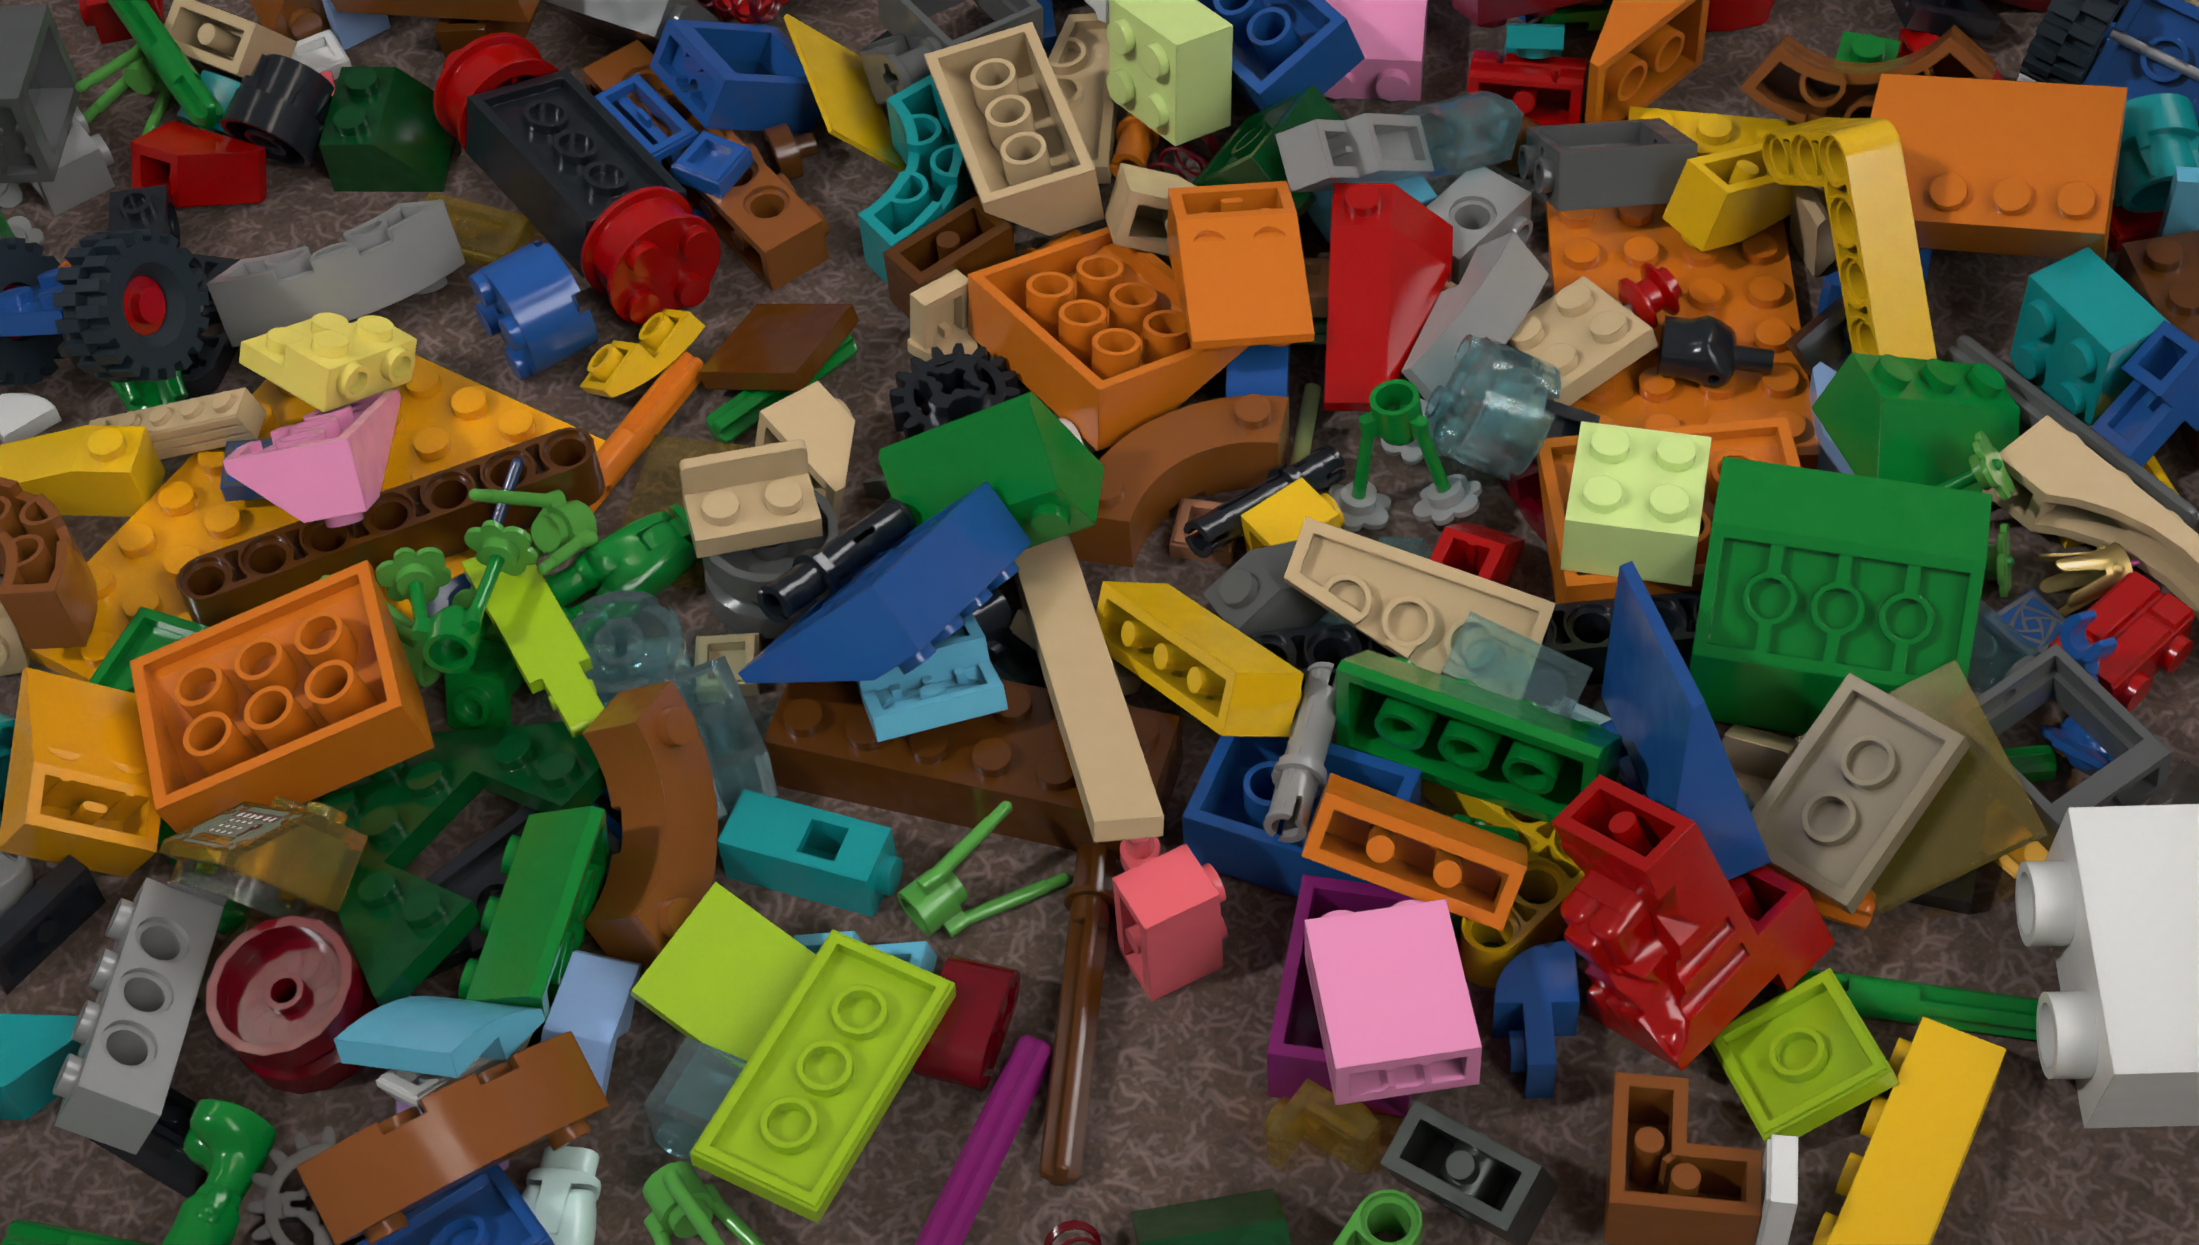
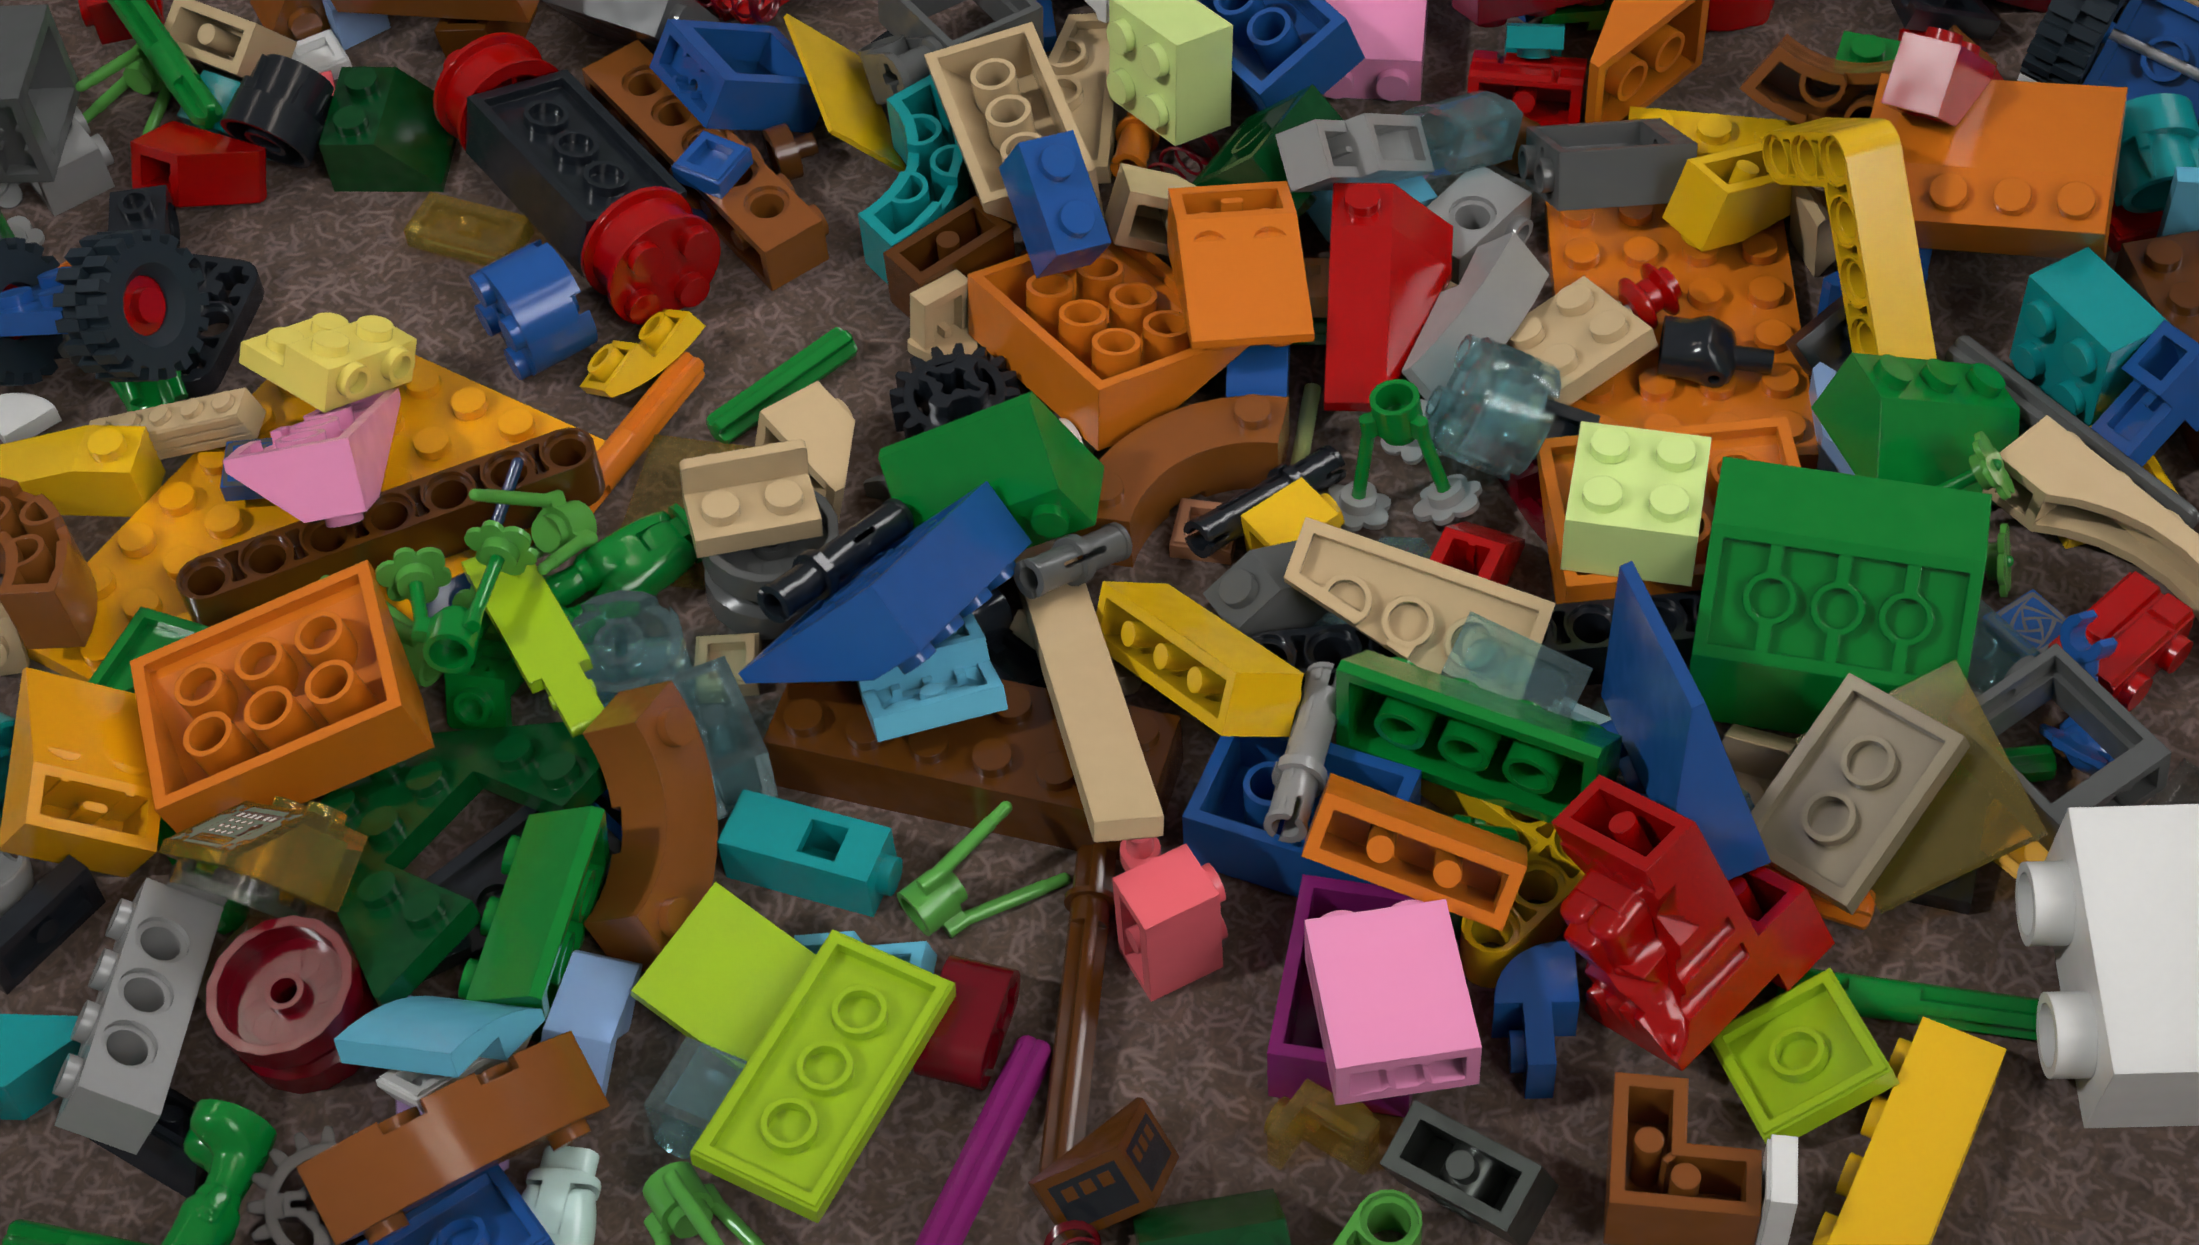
(376, 266): light grey brick -> none
(663, 146): blue tile -> none
(779, 347): reddish brown tile -> none
(1047, 570): none -> dark grey pin
(1054, 204): none -> blue brick
(1109, 1172): none -> reddish brown slope
(1936, 76): none -> slope
(2093, 571): pearl gold piece -> none

